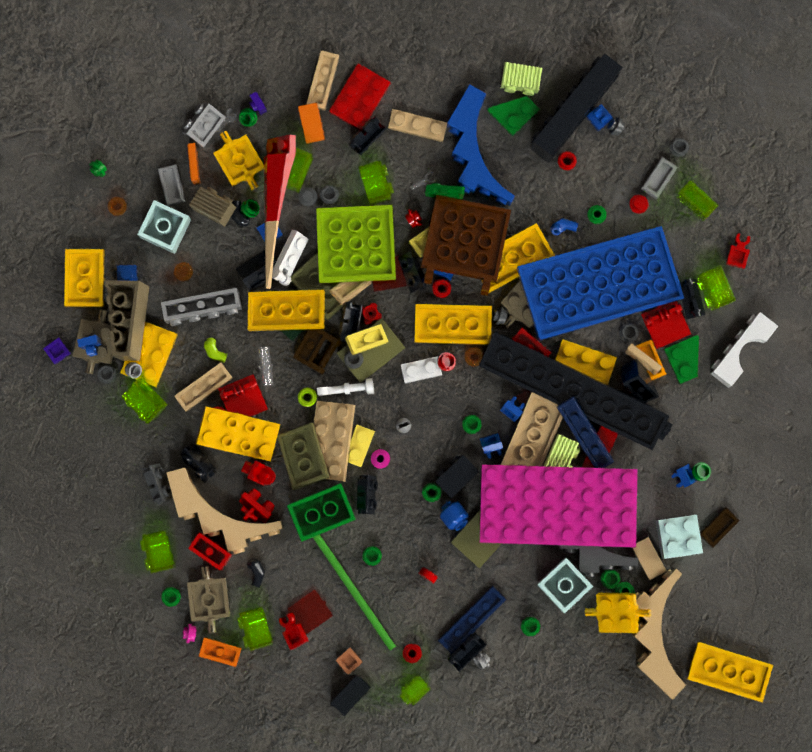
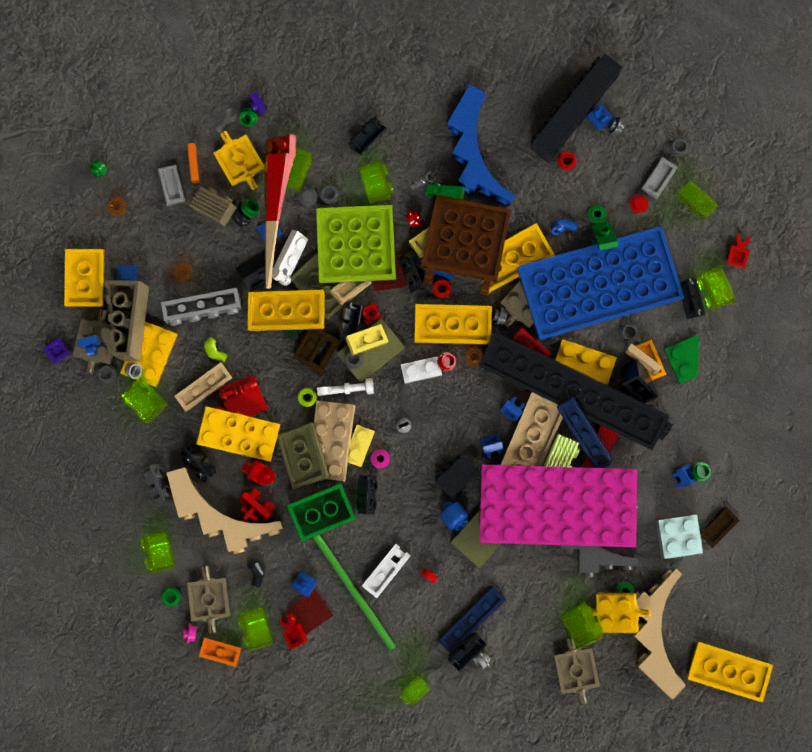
(164, 227): light aqua brick -> none
(203, 124): light grey bracket -> none
(210, 551): red brick -> none
(265, 366): clear pin -> none
(304, 584): none -> blue tile
(311, 122): orange tile -> none
(323, 79): tan plate -> none
(349, 661): nougat plate -> none
(350, 695): black panel -> none
(359, 97): red plate -> none
(372, 556): green plate -> none
(385, 571): none -> white plate
(416, 658): red plate -> none
(417, 125): tan plate -> none
(427, 487): green plate -> none
(471, 424): green plate -> none
(514, 114): green wing -> none
(521, 78): yellowish green brick -> none
(530, 626): green plate -> none
(564, 585): light aqua brick -> none
(576, 671): none -> dark tan plate
(582, 625): none -> clear neon green brick
(604, 235): none -> green plate
(610, 578): green plate -> none
(649, 558): tan tile -> none
(666, 324): red hinge -> none
(758, 330): white arch -> none

